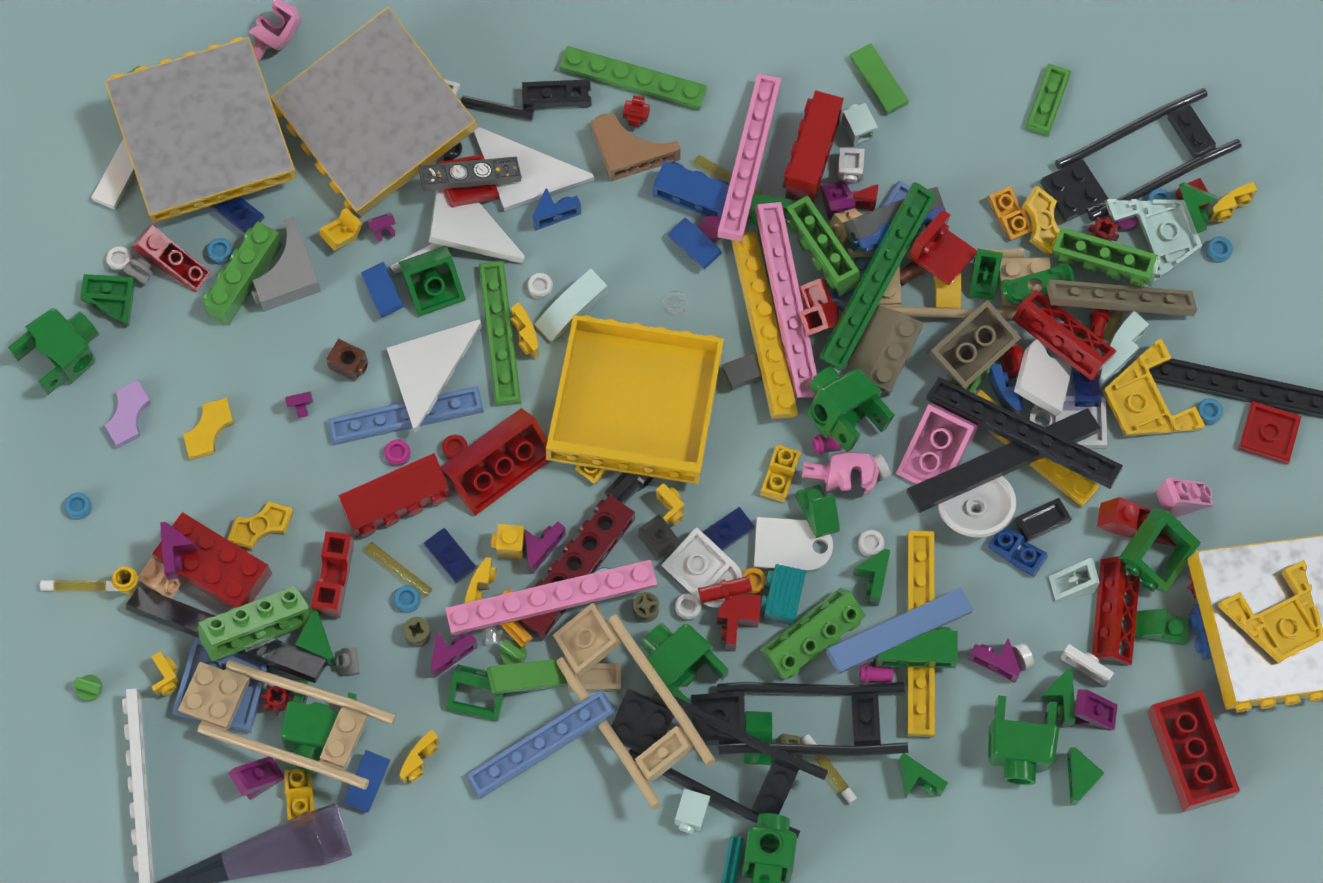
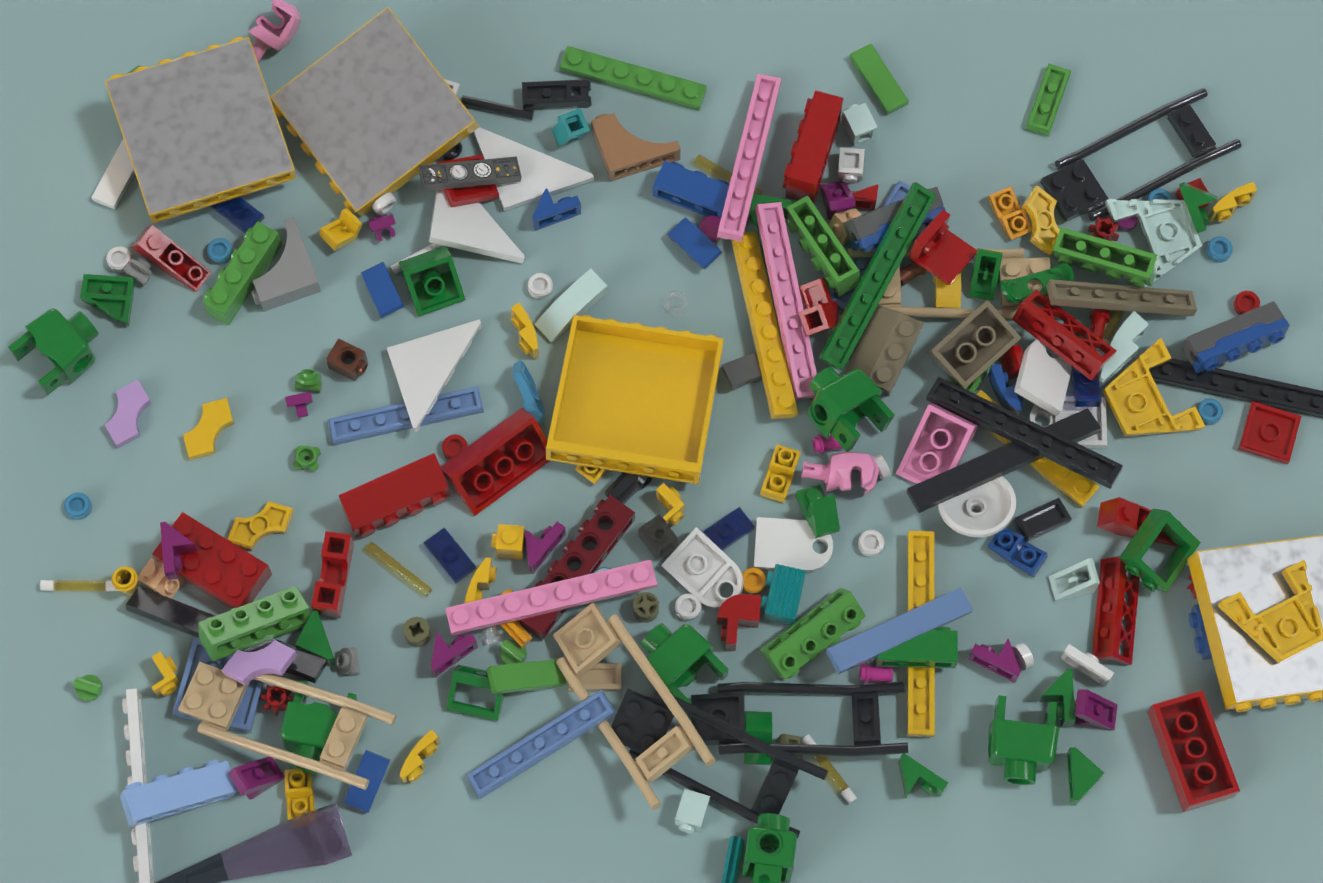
(177, 793): none -> light blue brick
(249, 665): none -> lavender tile
(304, 451): none -> bright green plate
(308, 381): none -> bright green plate
(384, 203): none -> white tile
(397, 452): dark pink tile -> none
(407, 599): dark azure tile -> none
(500, 333): bright green tile -> none
(529, 392): none -> dark azure tile
(570, 127): none -> teal brick
(636, 111): red gear -> none
(725, 589): red pin -> none
(874, 569): green slope -> none
(1161, 627): green slope -> none
(1184, 496): bright pink slope -> none
(1235, 337): none -> piece
(1245, 302): none -> red tile

